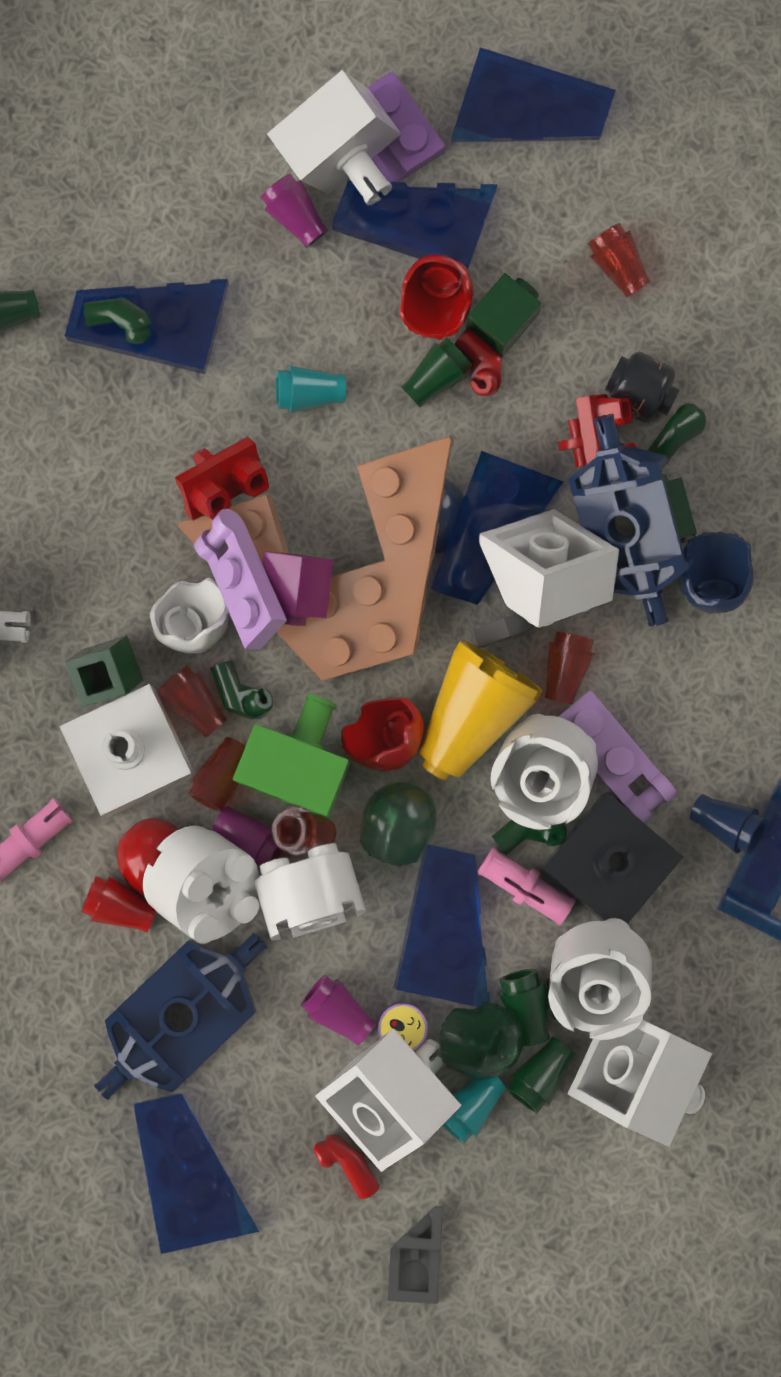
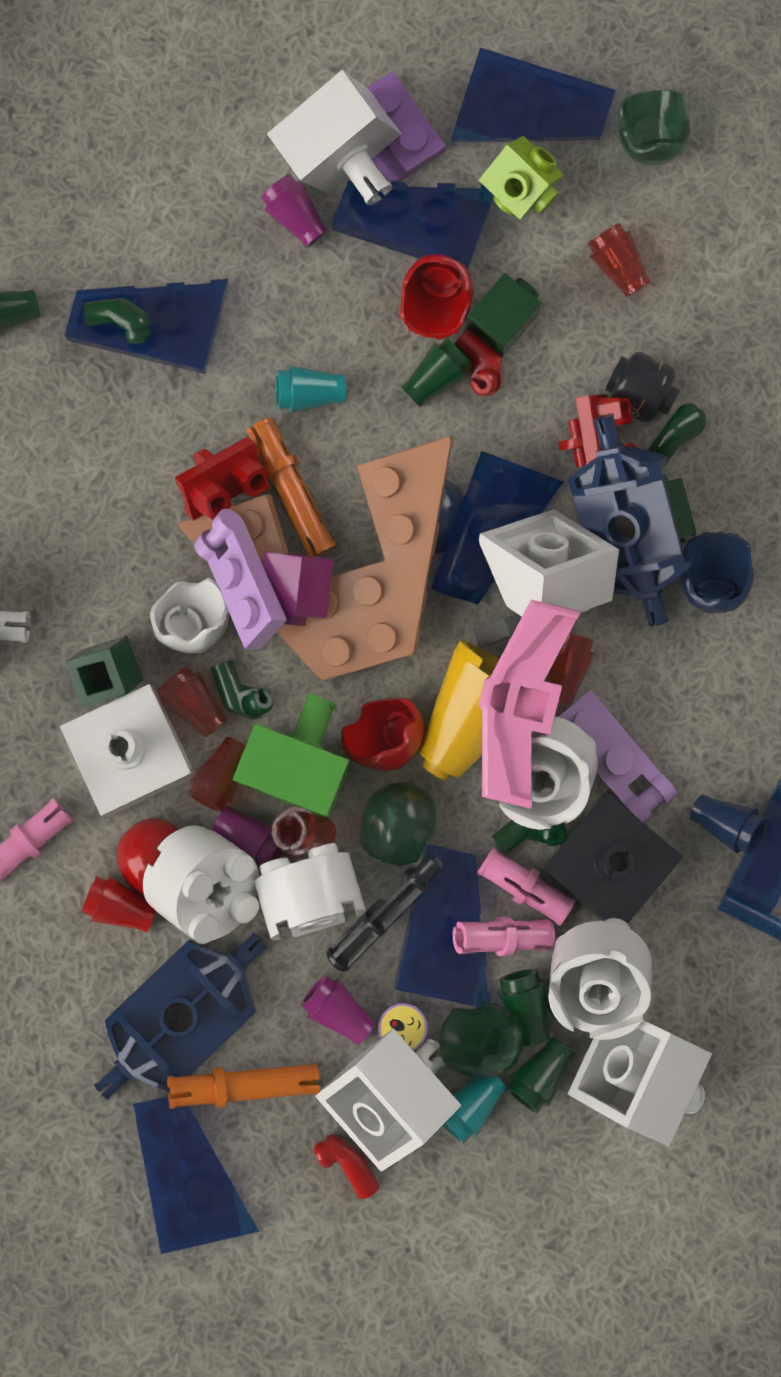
(242, 1085): none -> orange pin
(287, 480): none -> orange pin
(384, 914): none -> black piece
(417, 1261): dark grey slope -> none
(503, 936): none -> bright pink pin
(521, 701): none -> bright pink plate
(522, 178): none -> lime brick
(654, 126): none -> clear green hair

